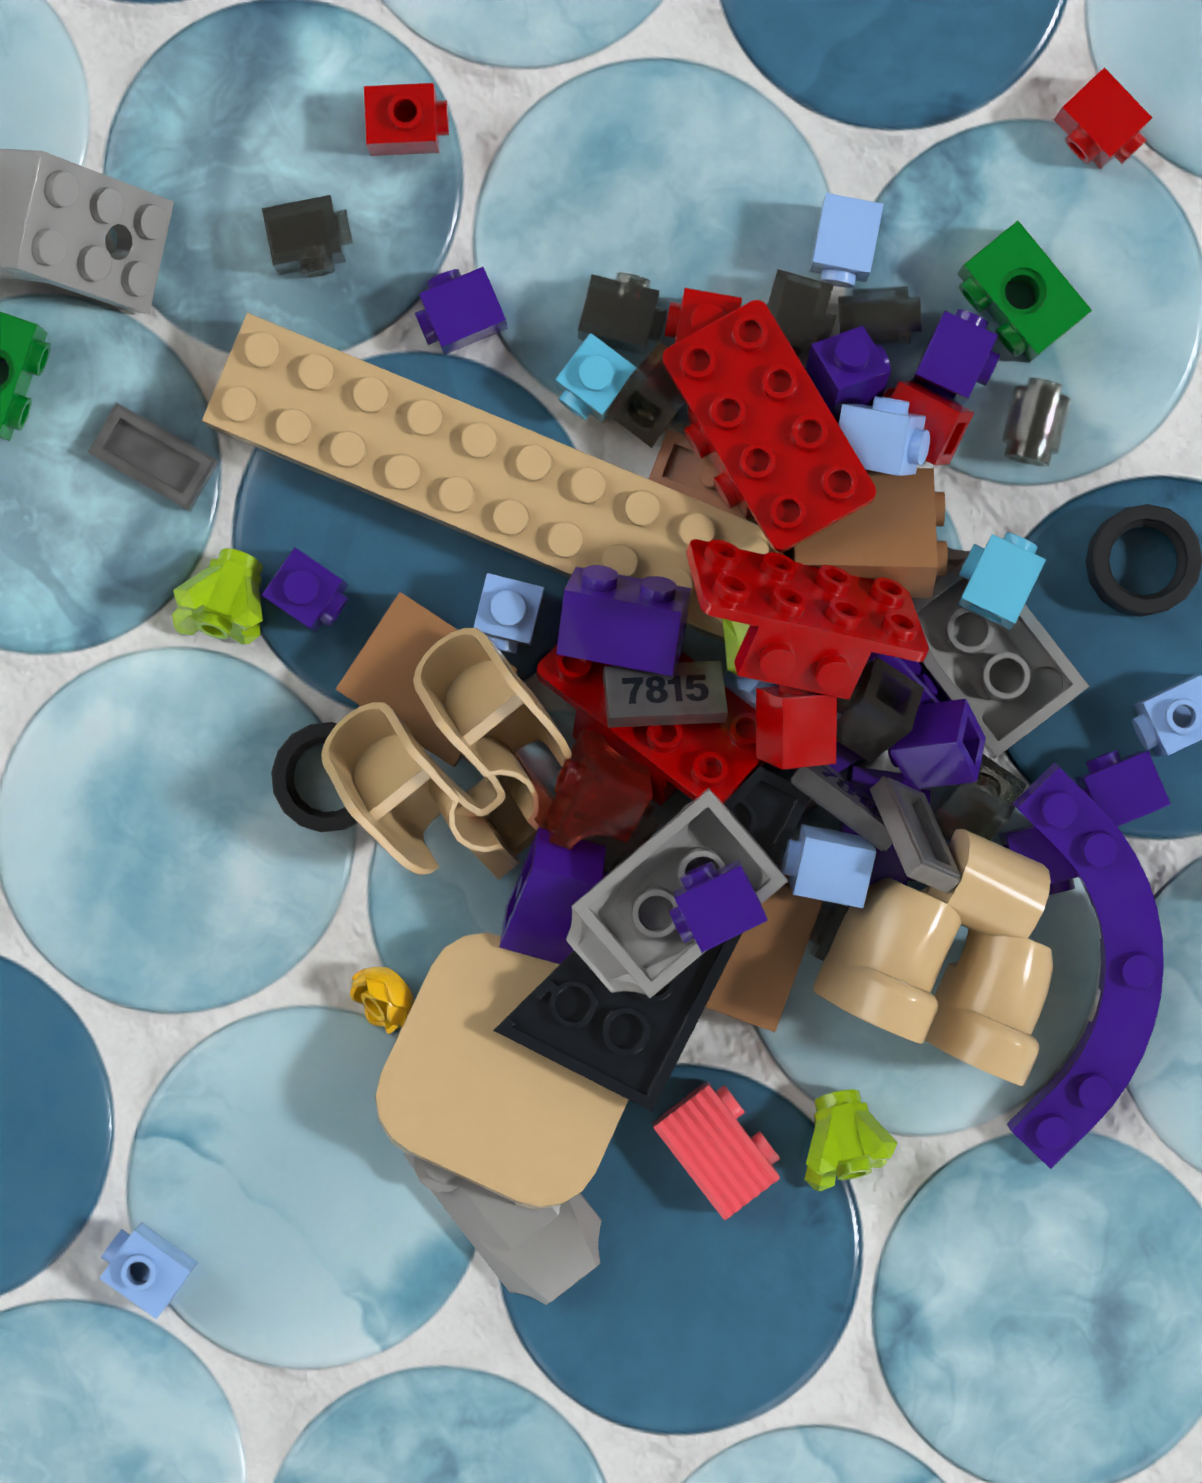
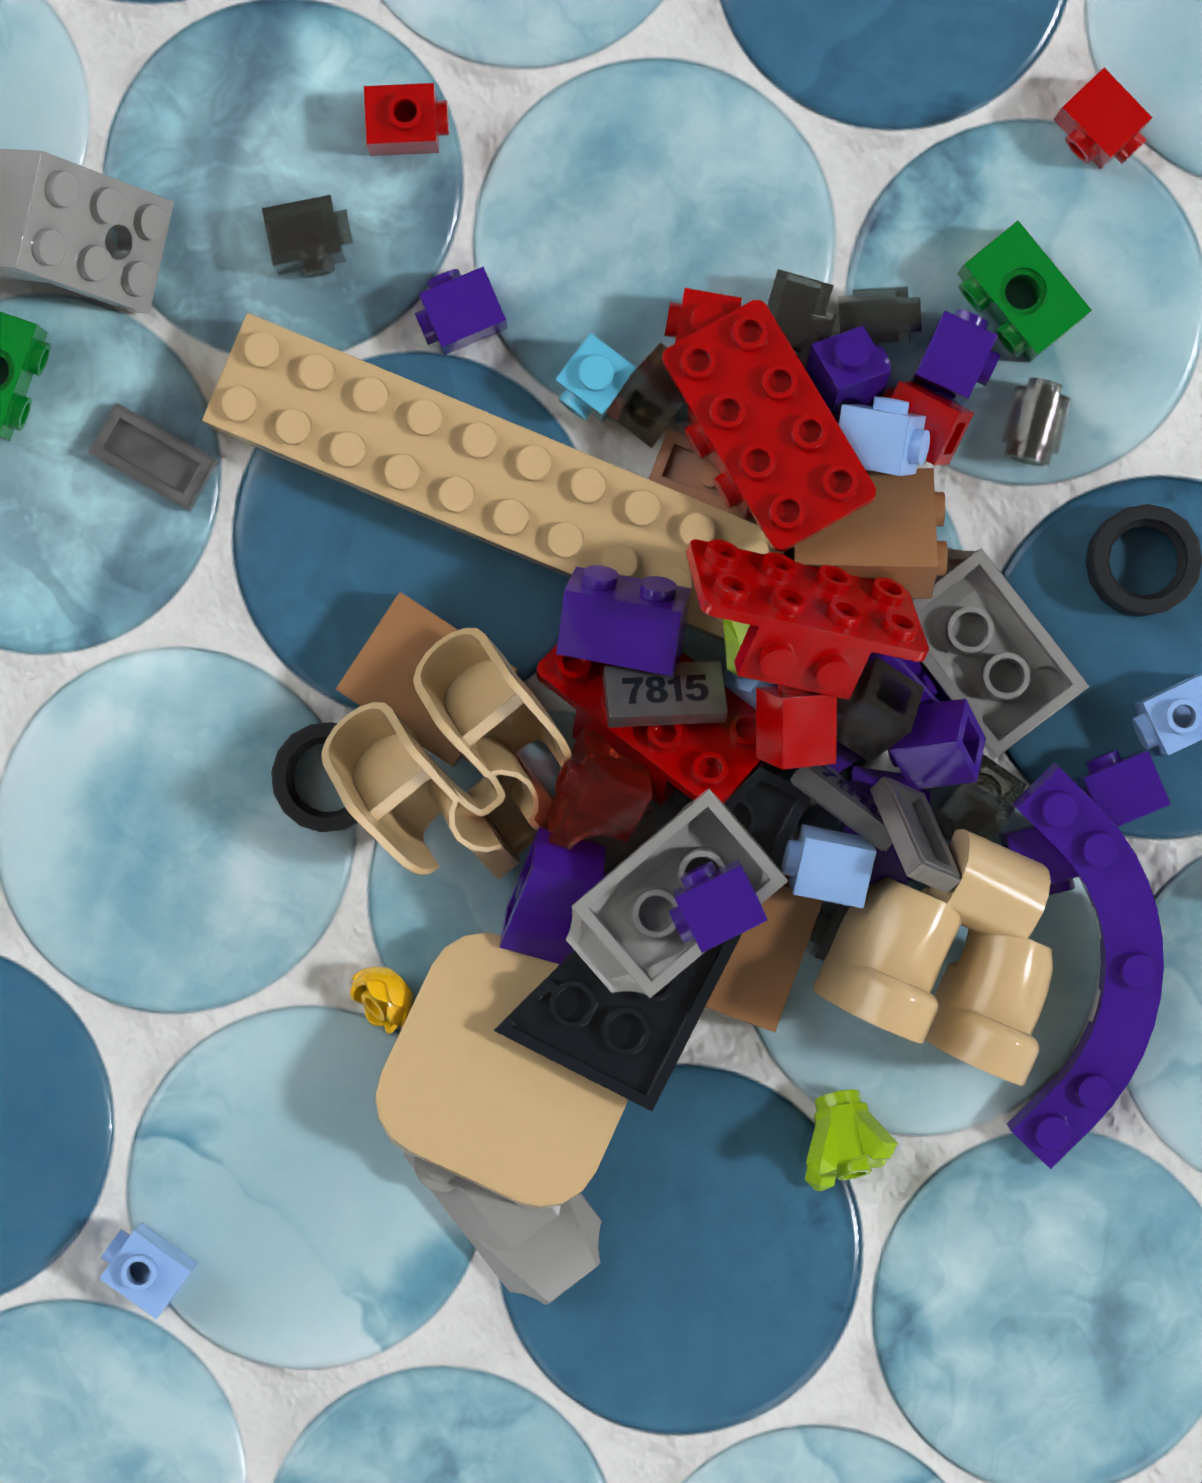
(222, 599): lime rock -> none
(307, 591): dark purple brick -> none
(509, 612): light blue brick -> none
(622, 312): clear smoke brick -> none
(717, 1148): coral brick -> none
(845, 240): light blue brick -> none
(1000, 578): medium azure brick -> none

